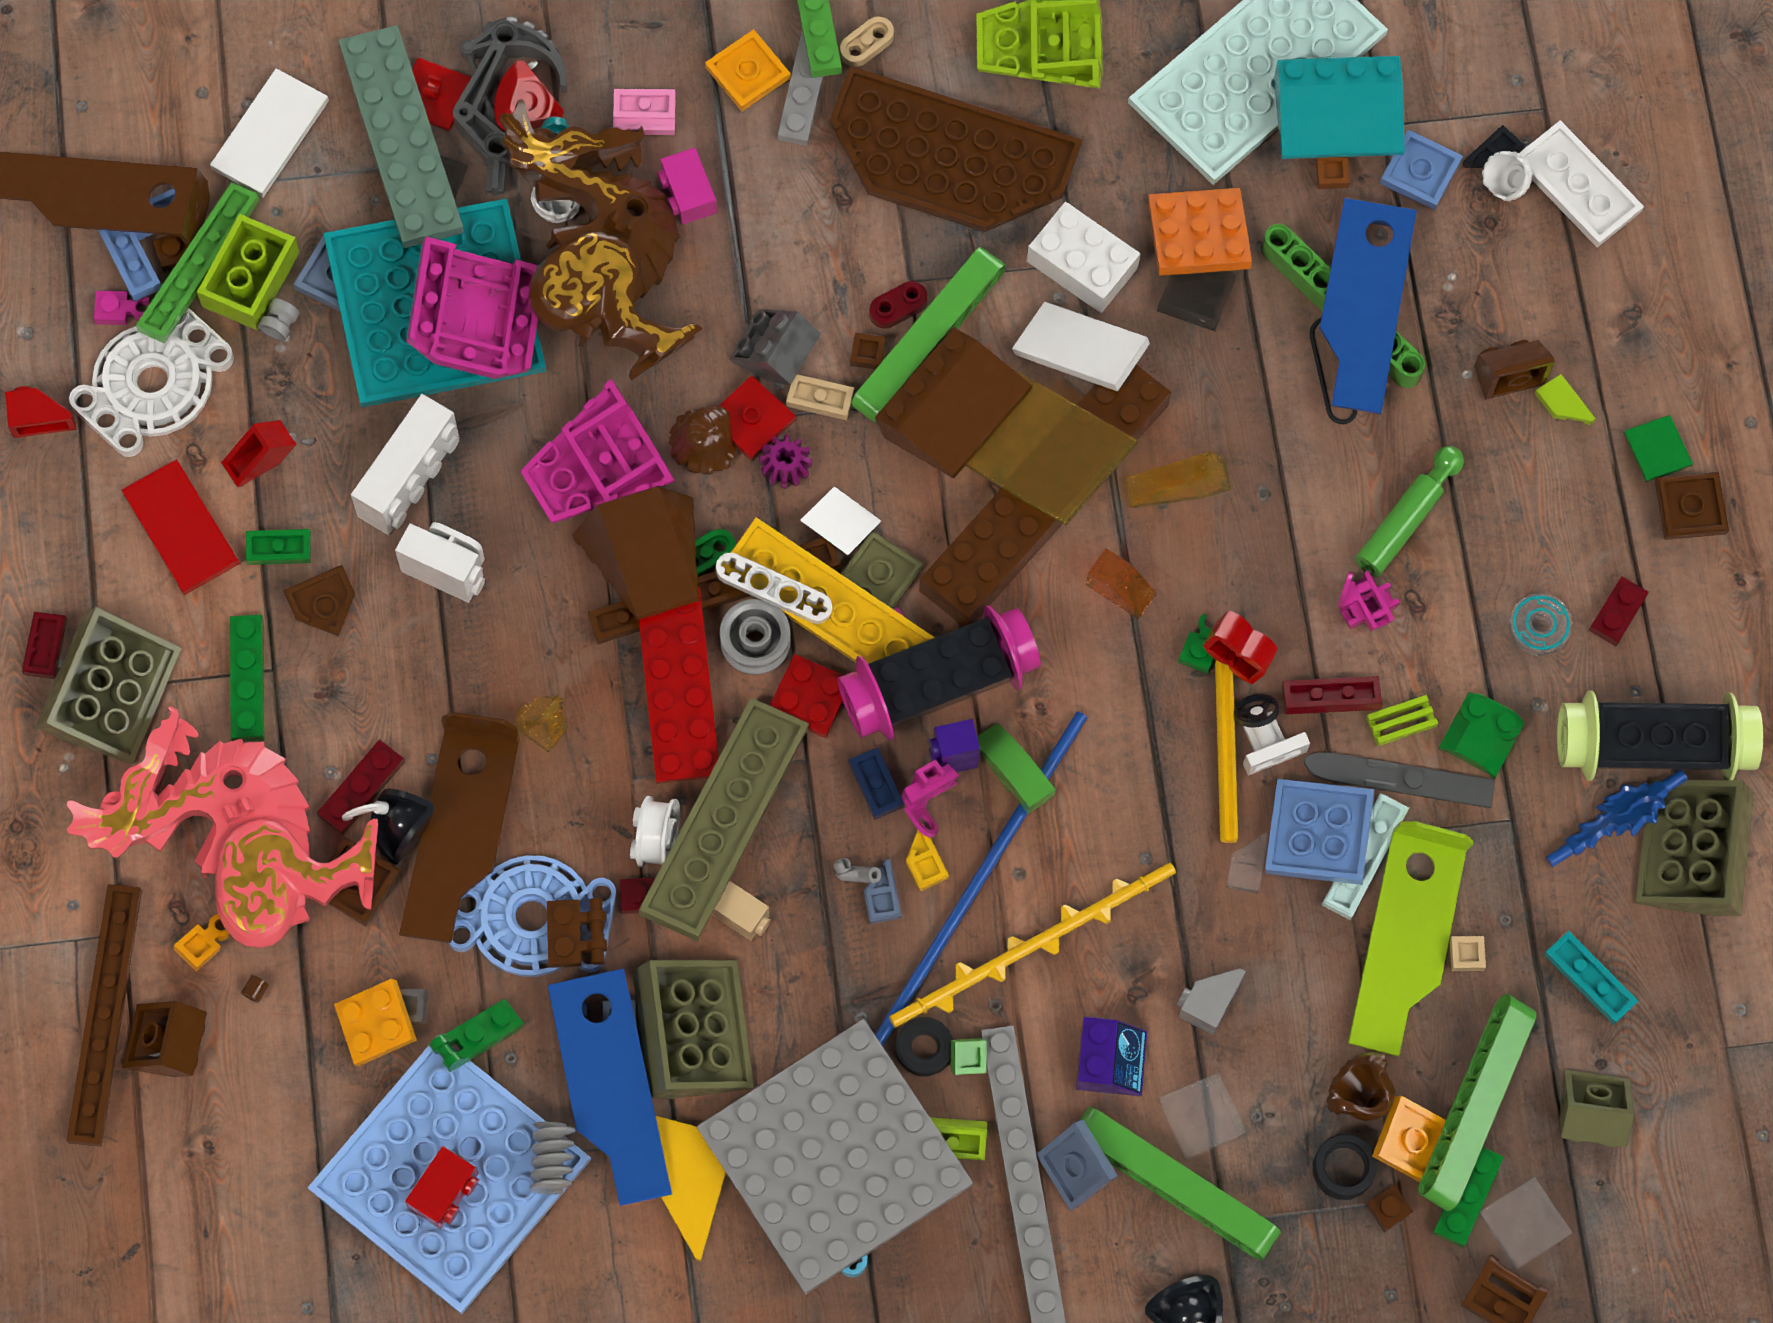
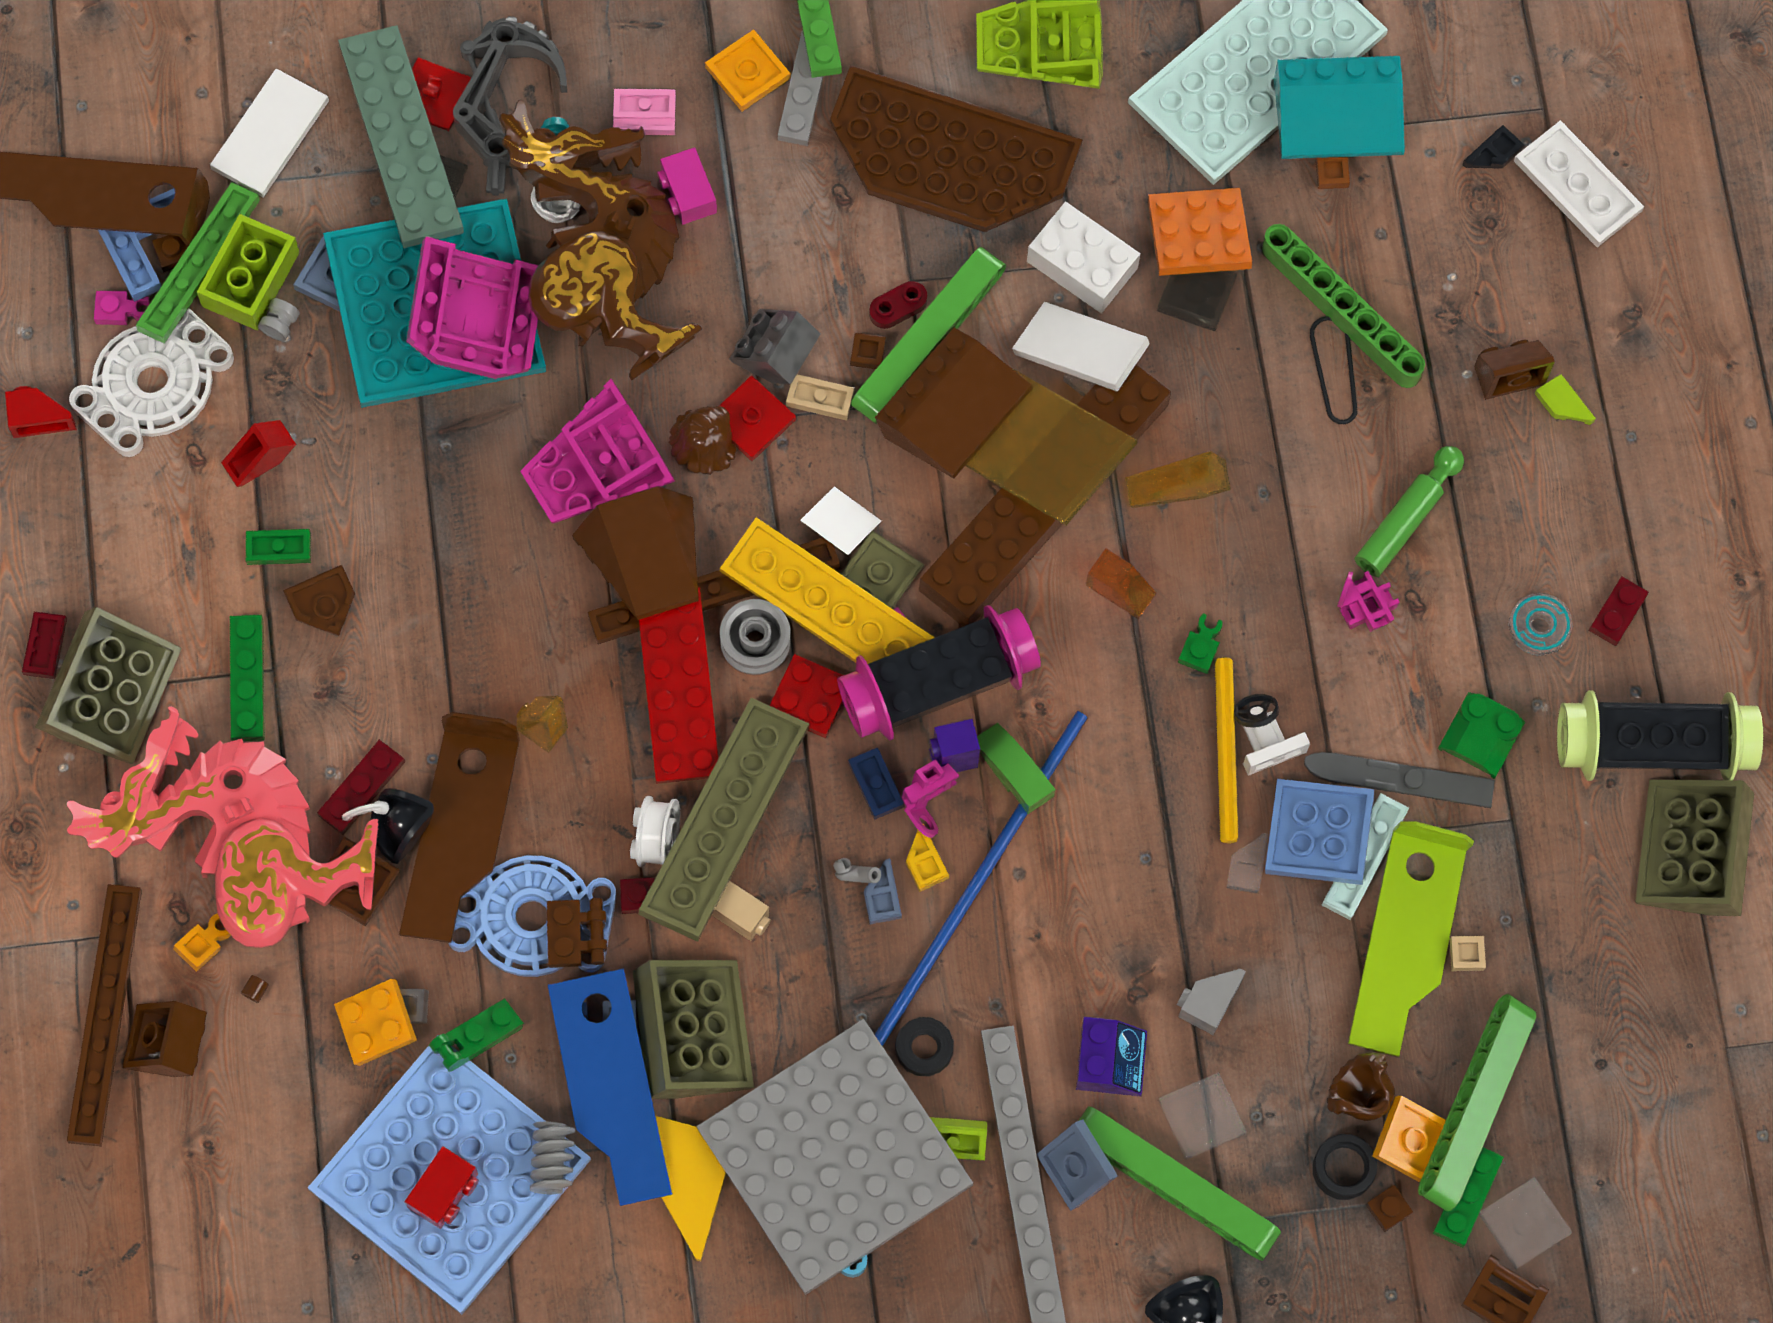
(180, 527): red tile -> none
(406, 465): white brick -> none
(442, 559): white brick -> none
(524, 84): red hat -> none
(705, 551): green plate -> none
(771, 592): white beam -> none
(791, 453): magenta gear -> none
(864, 41): tan plate -> none
(968, 1056): bright green plate -> none
(1018, 949): yellow plant -> none
(1240, 647): red brick -> none
(1332, 695): dark red plate -> none
(1365, 301): blue piece -> none
(1397, 709): lime tile -> none
(1422, 170): medium blue plate -> none
(1507, 175): white hair -> none
(1590, 977): teal plate -> none
(1596, 1108): olive slope -> none
(1622, 812): blue piece -> none
(1658, 448): green piece -> none
(1691, 505): reddish brown plate -> none

